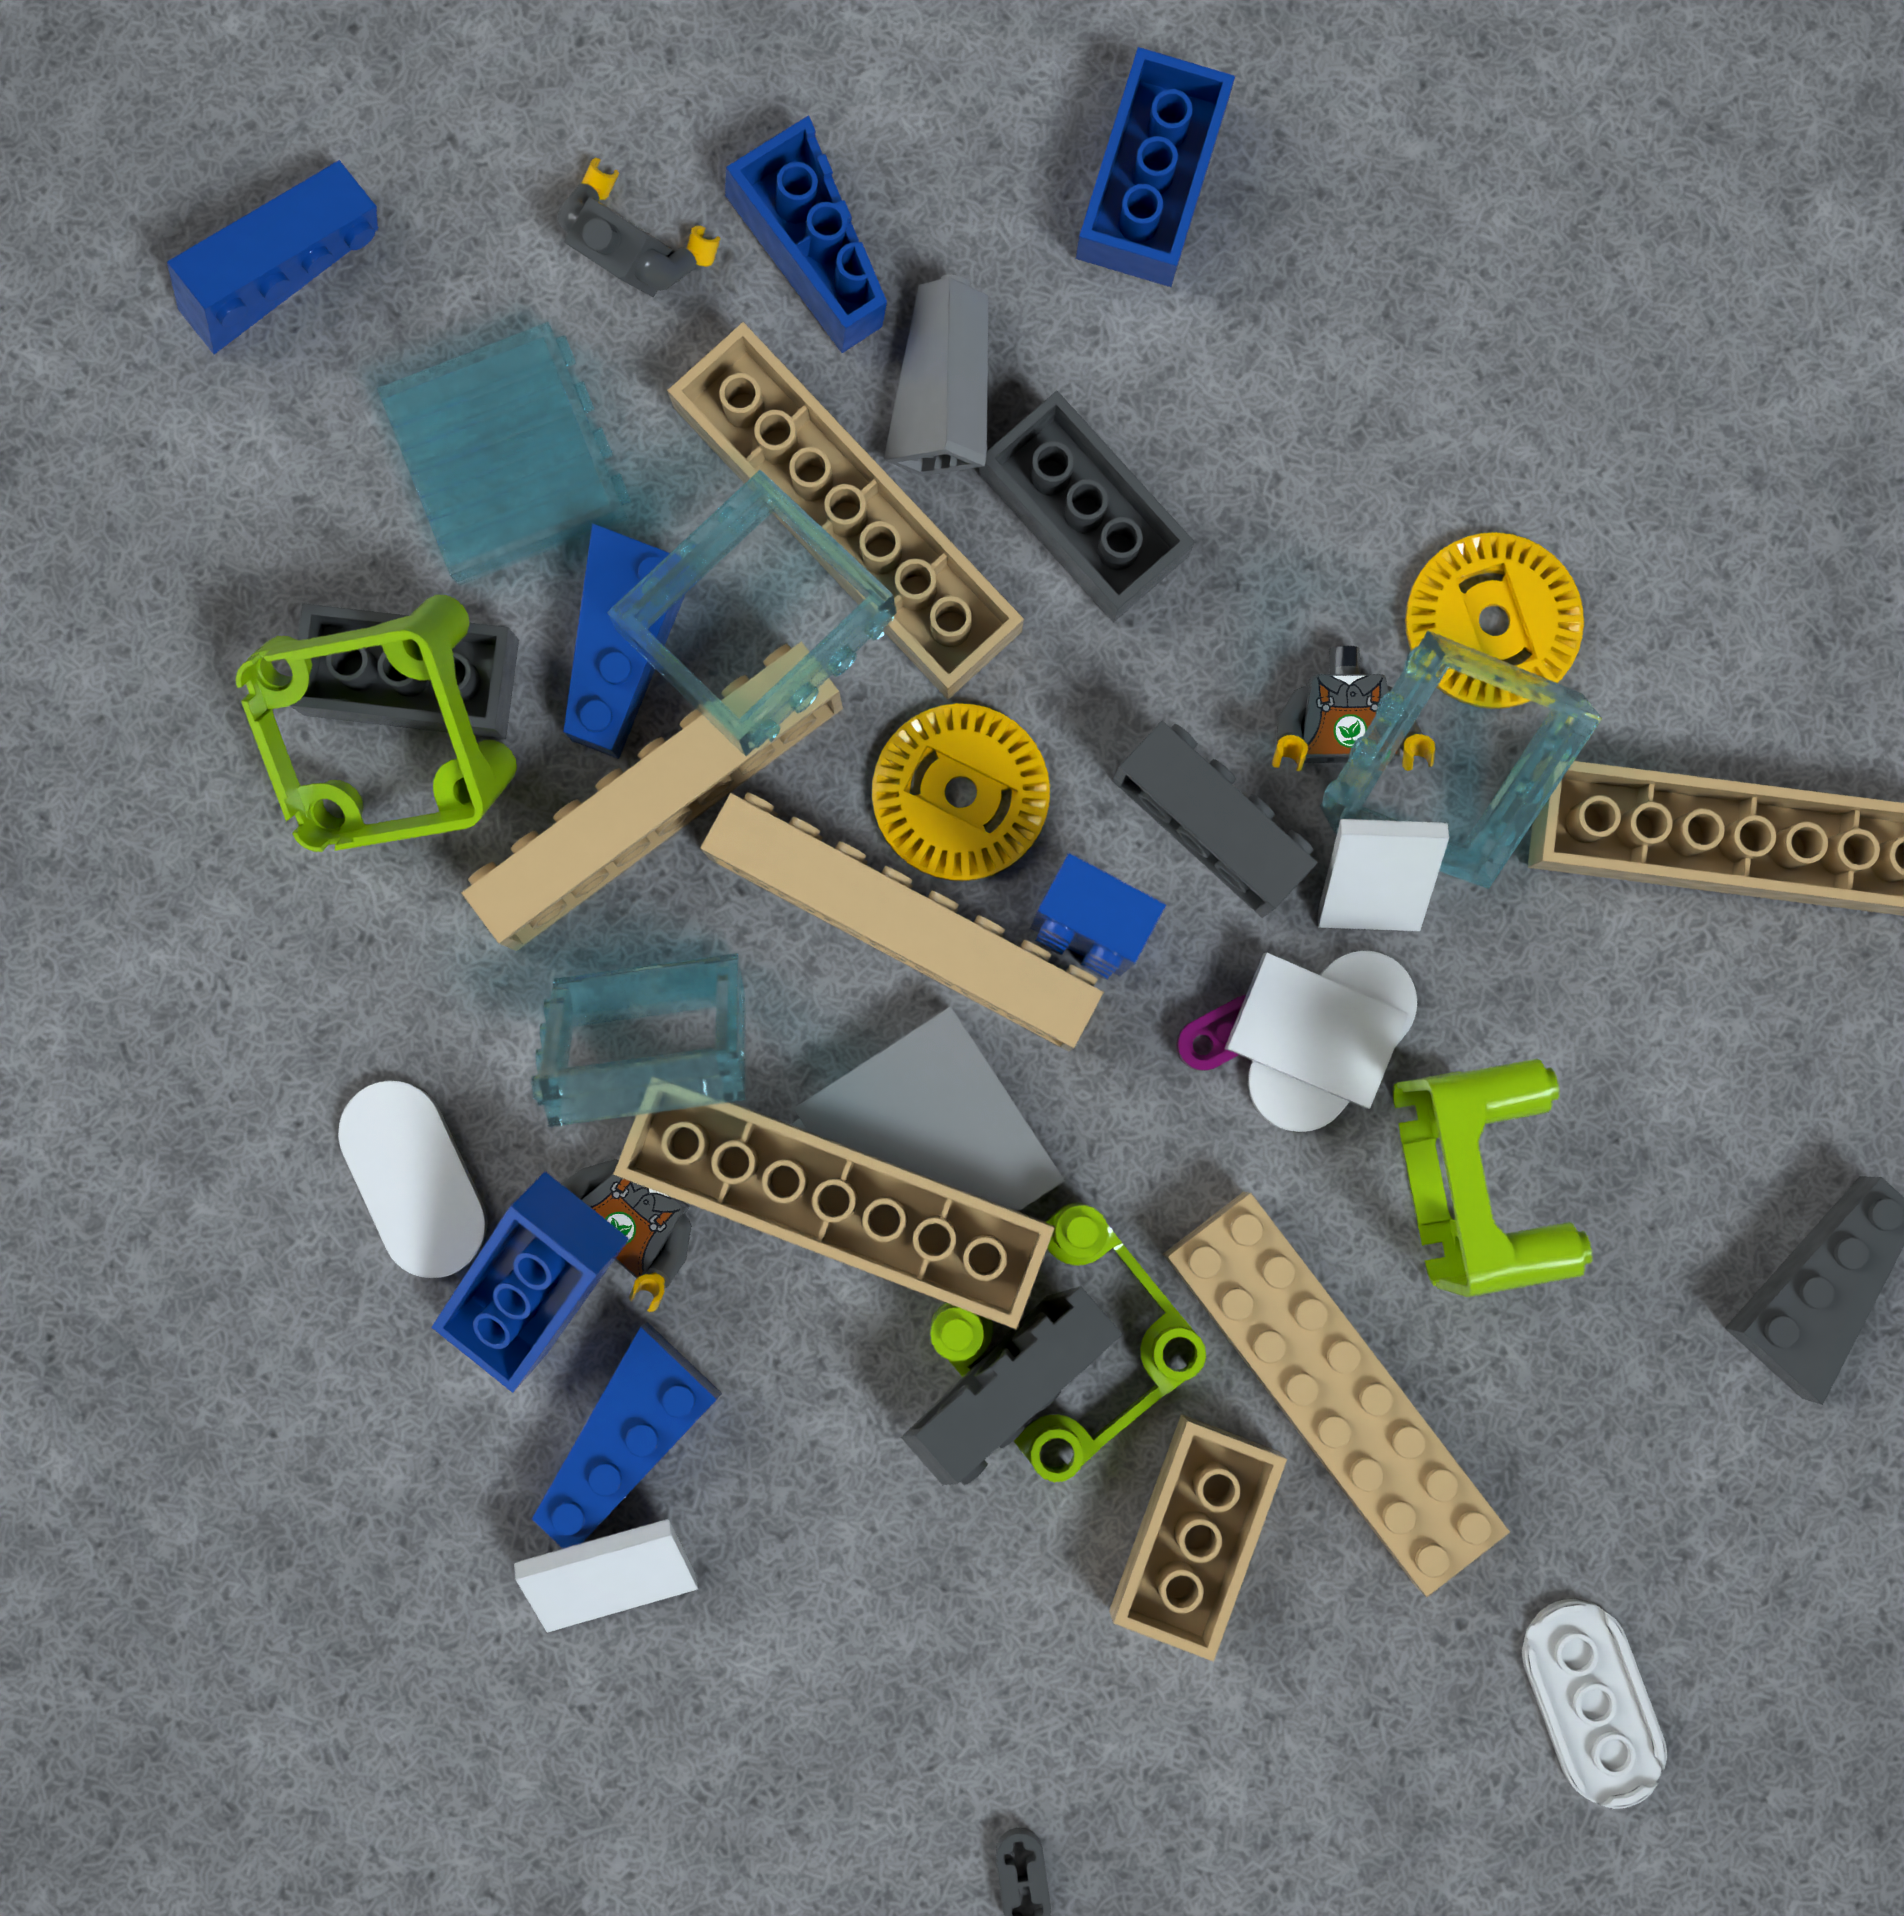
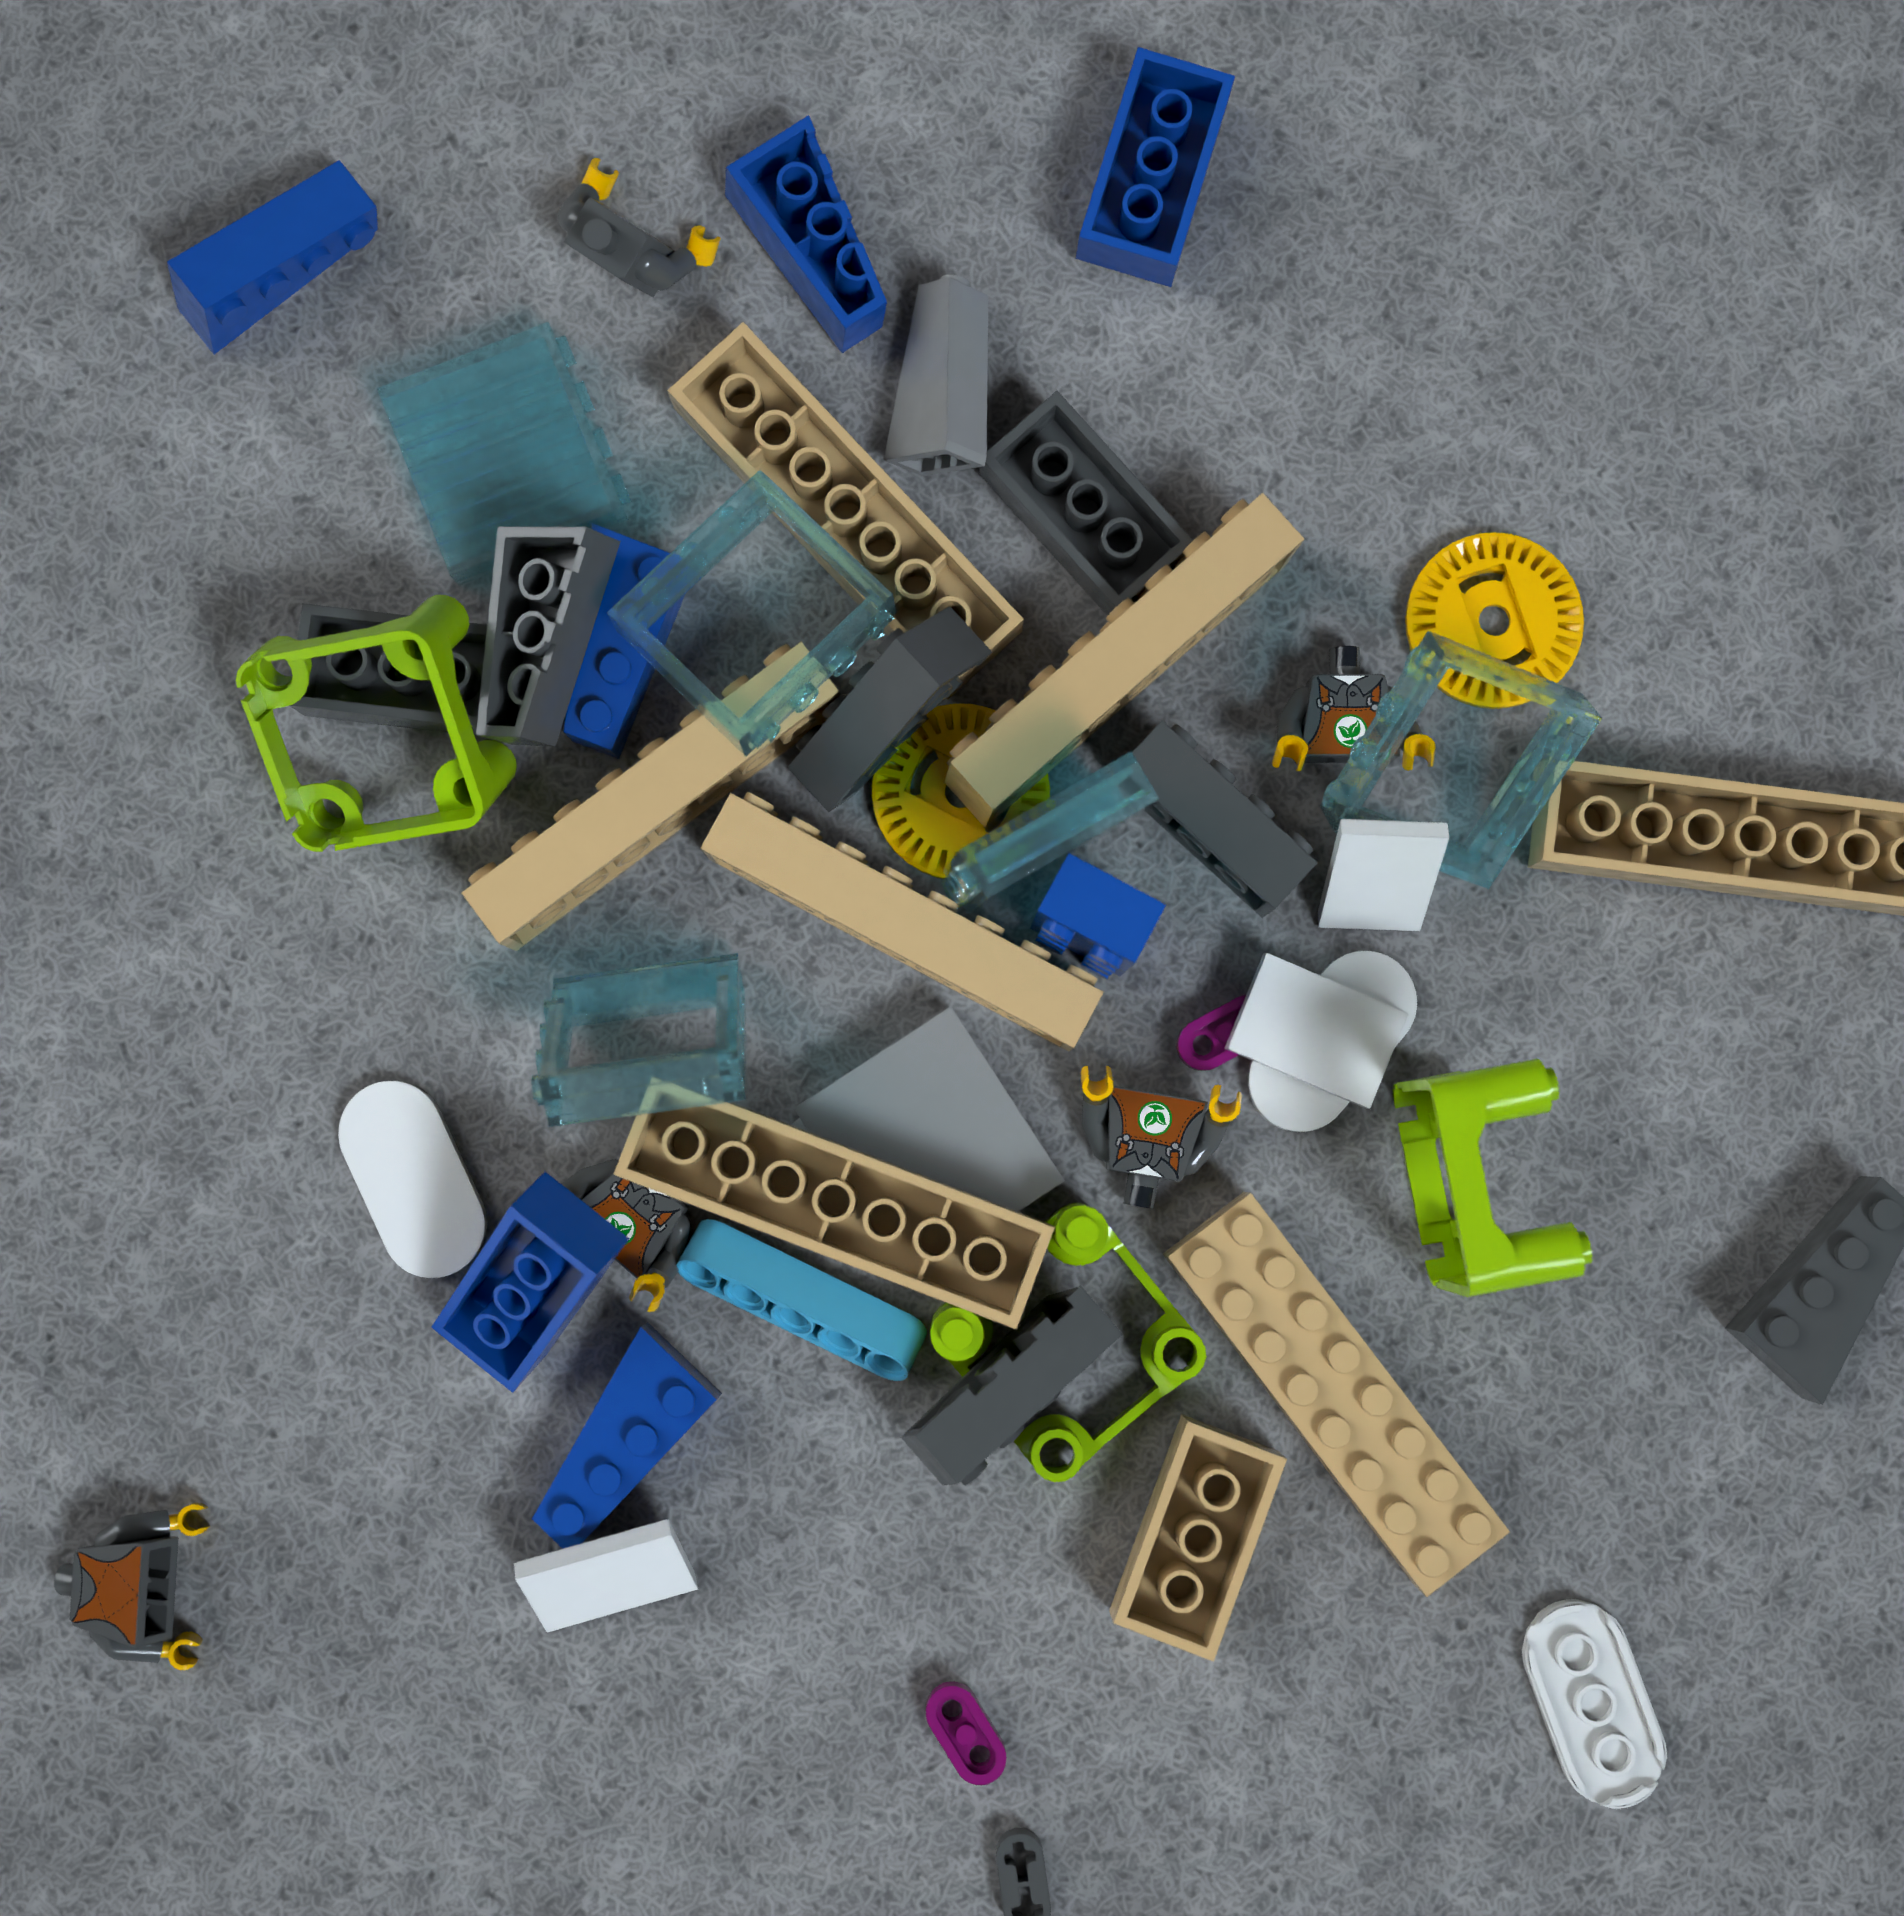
(127, 1587): none -> dark grey torso
(539, 628): none -> dark grey wedge
(802, 1300): none -> medium azure beam
(885, 705): none -> dark grey wedge
(965, 1731): none -> magenta plate
(1048, 833): none -> clear light blue brick
(1121, 660): none -> tan brick
(1151, 1133): none -> torso

